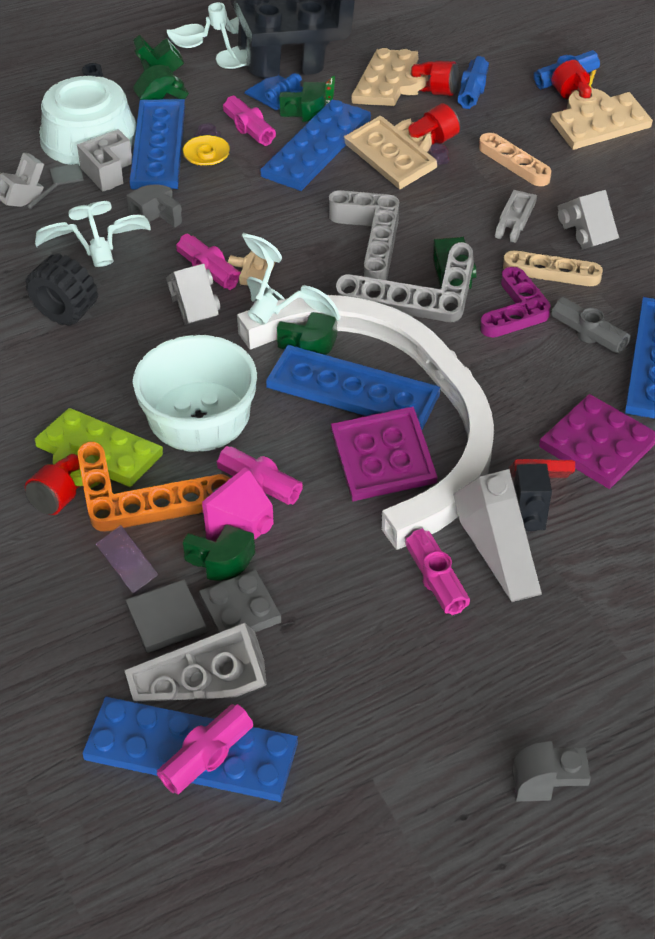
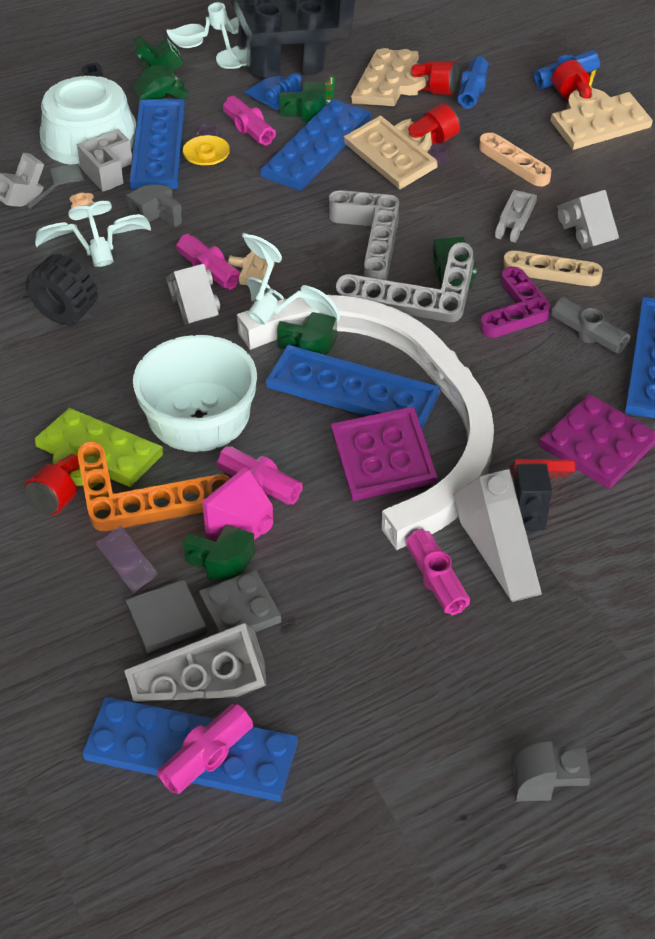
(81, 199): none -> light nougat plate

